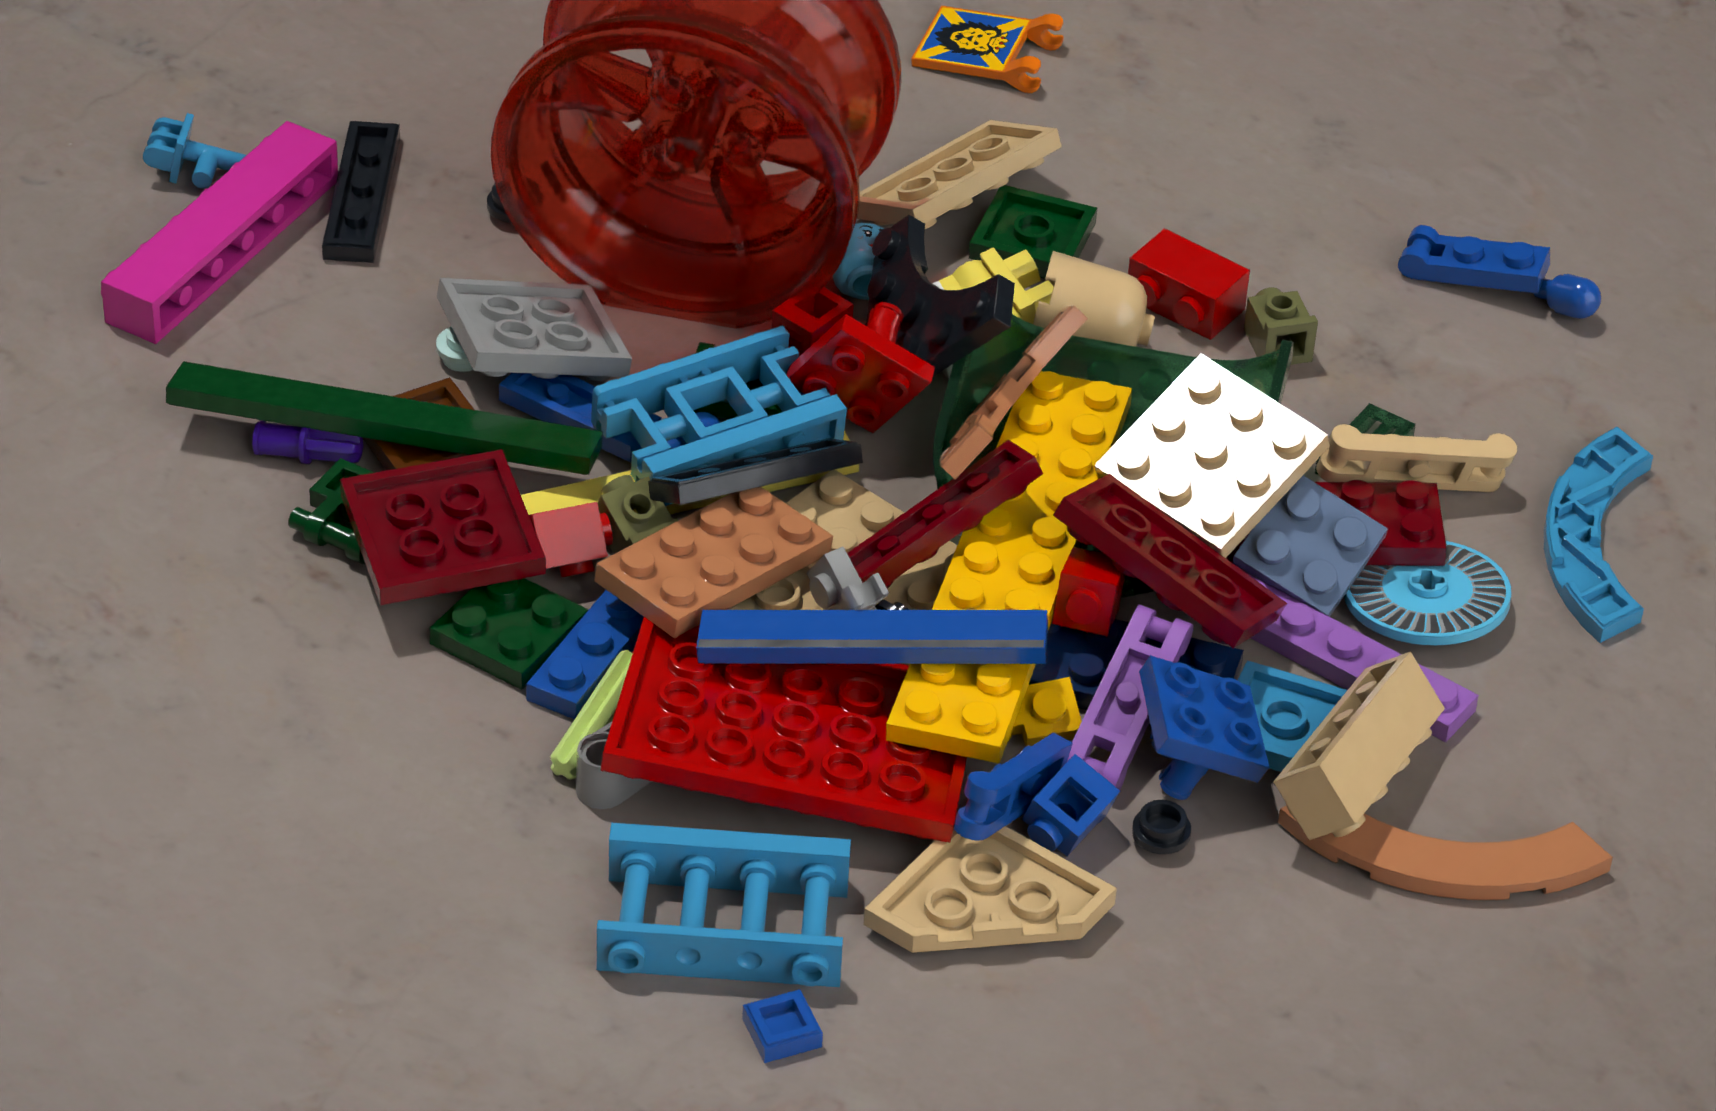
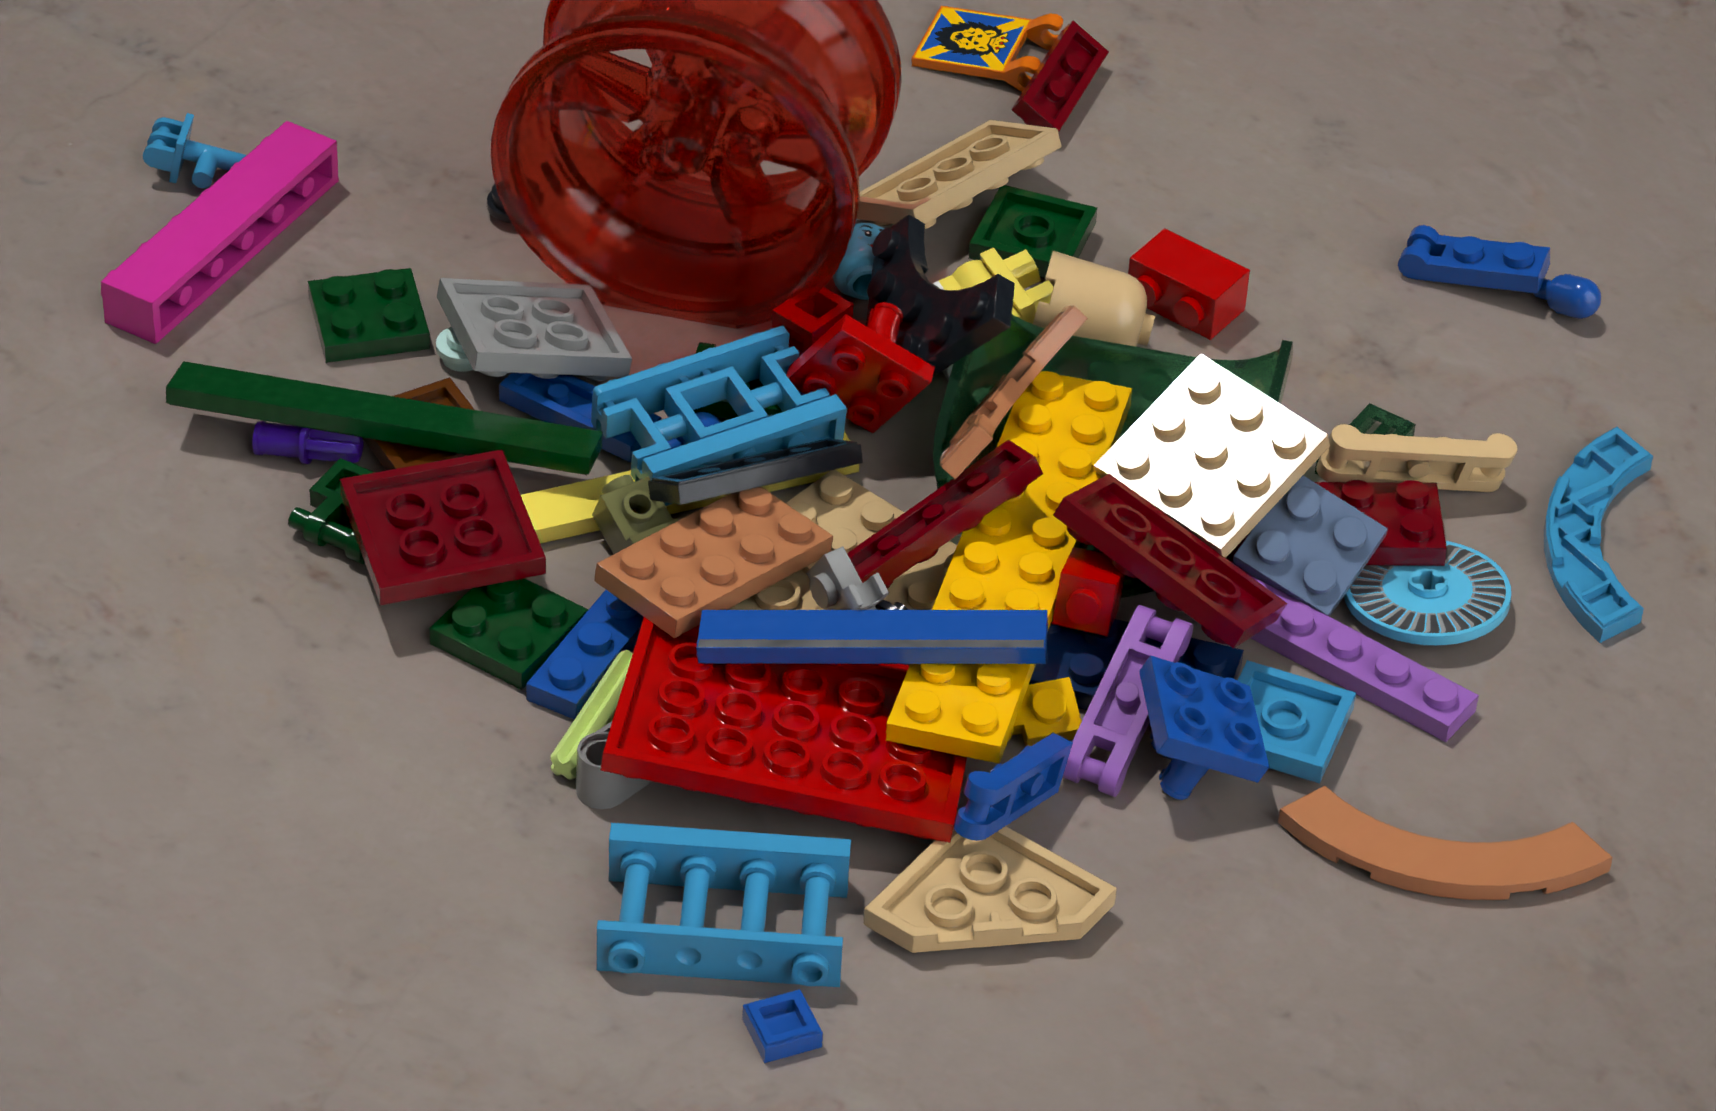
(361, 192): black tile -> none
(368, 315): none -> dark green plate
(573, 537): brick -> none
(1060, 78): none -> dark red plate
(1069, 806): blue brick -> none
(1161, 827): black plate -> none
(1277, 314): olive brick -> none
(1359, 747): tan brick -> none

